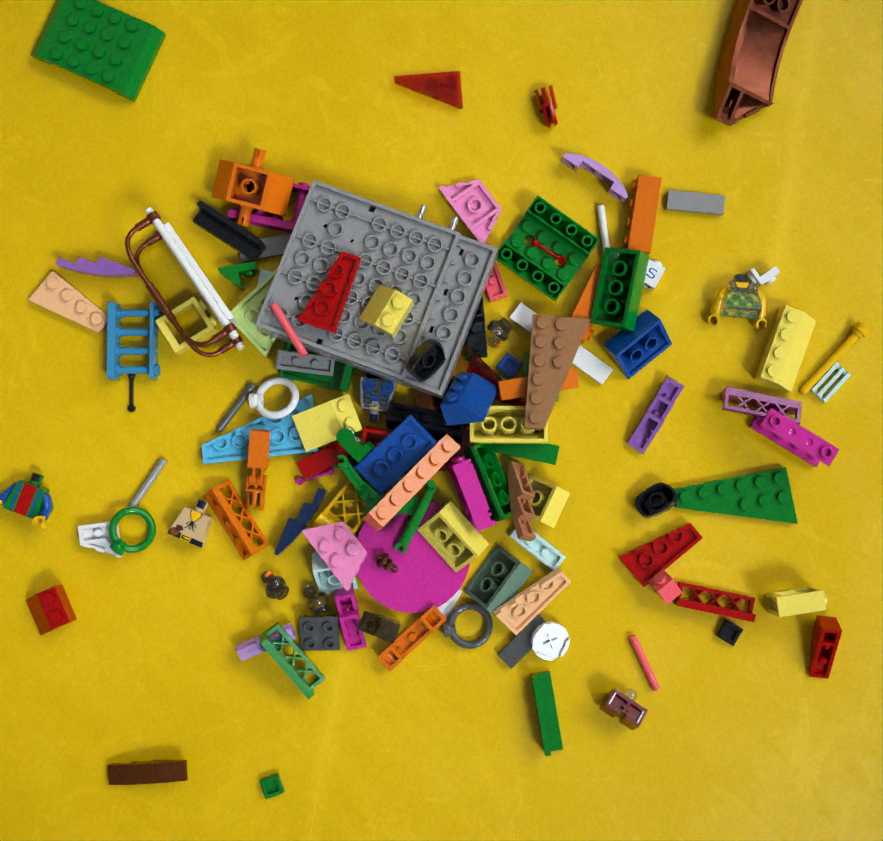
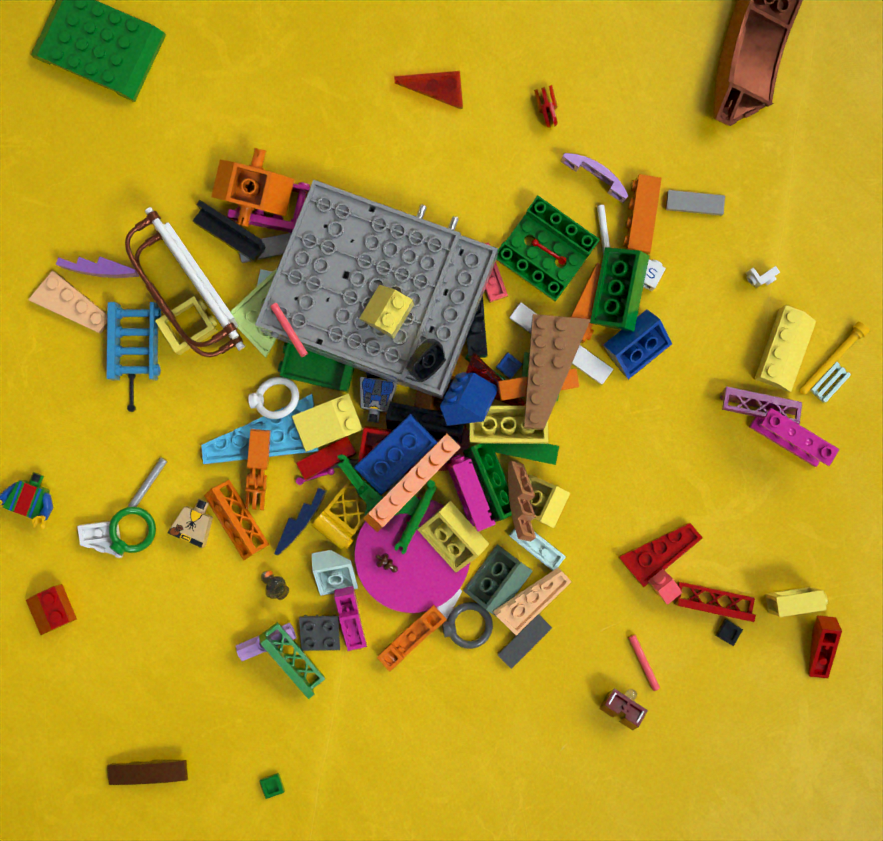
(235, 272): green slope -> none
(236, 406): dark grey bar -> none
(308, 364): light grey tile -> none
(316, 603): clear smoke animal -> none
(329, 301): red wing -> none
(338, 550): bright pink wing -> none
(352, 443): green leg -> none
(379, 626): clear smoke slope -> none
(473, 206): bright pink wing -> none
(500, 331): clear smoke animal -> none
(546, 712): green fence -> none
(550, 640): white tile -> none
(655, 414): medium lavender slope -> none
(656, 500): black piece -> none
(740, 300): torso -> none
(752, 495): green wing -> none

